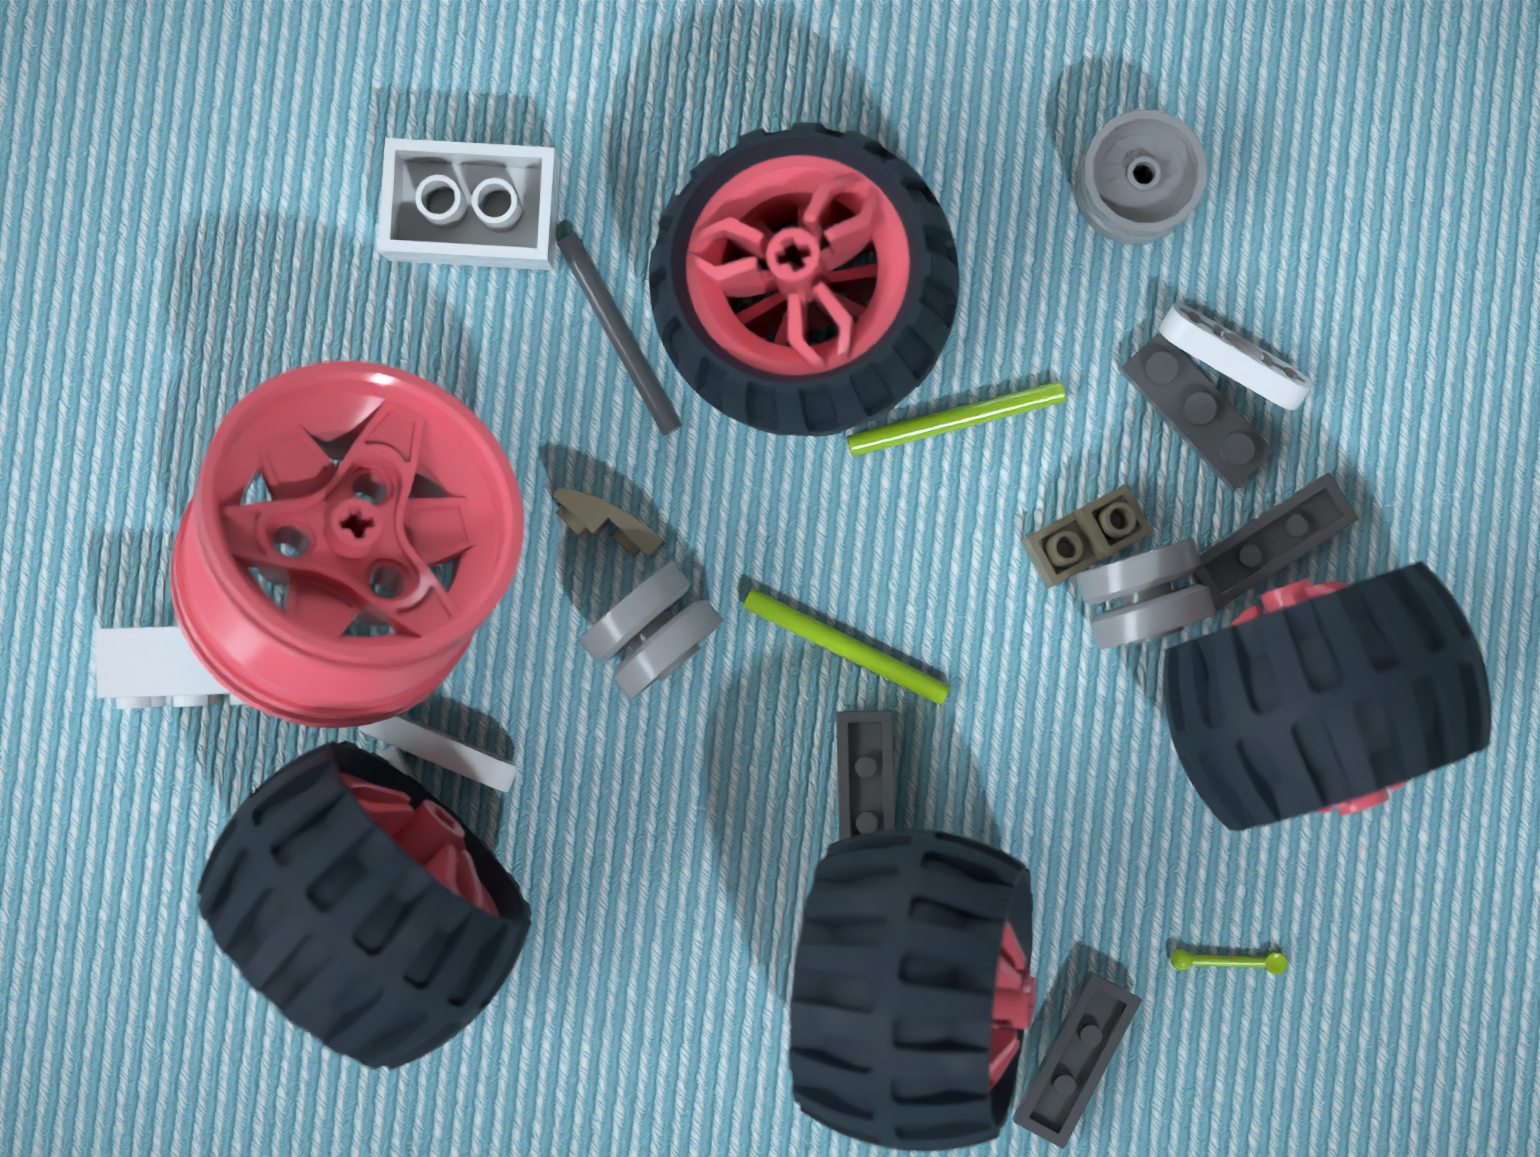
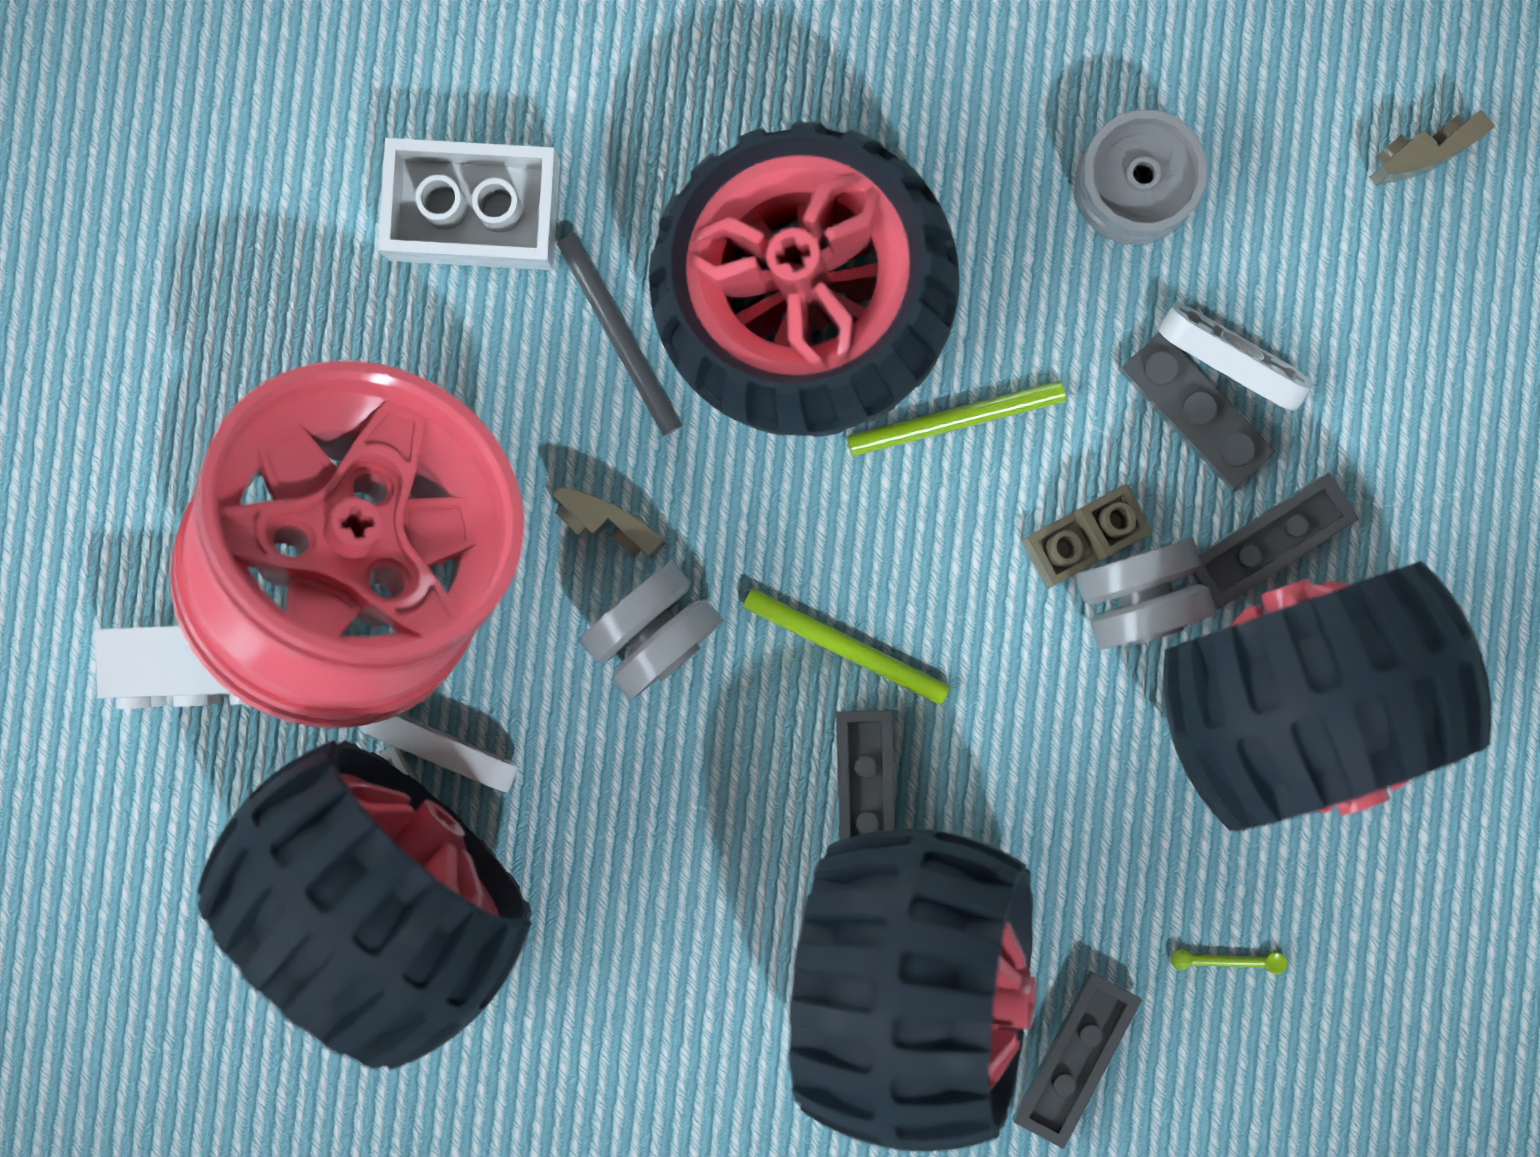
(1410, 158): none -> dark tan slope

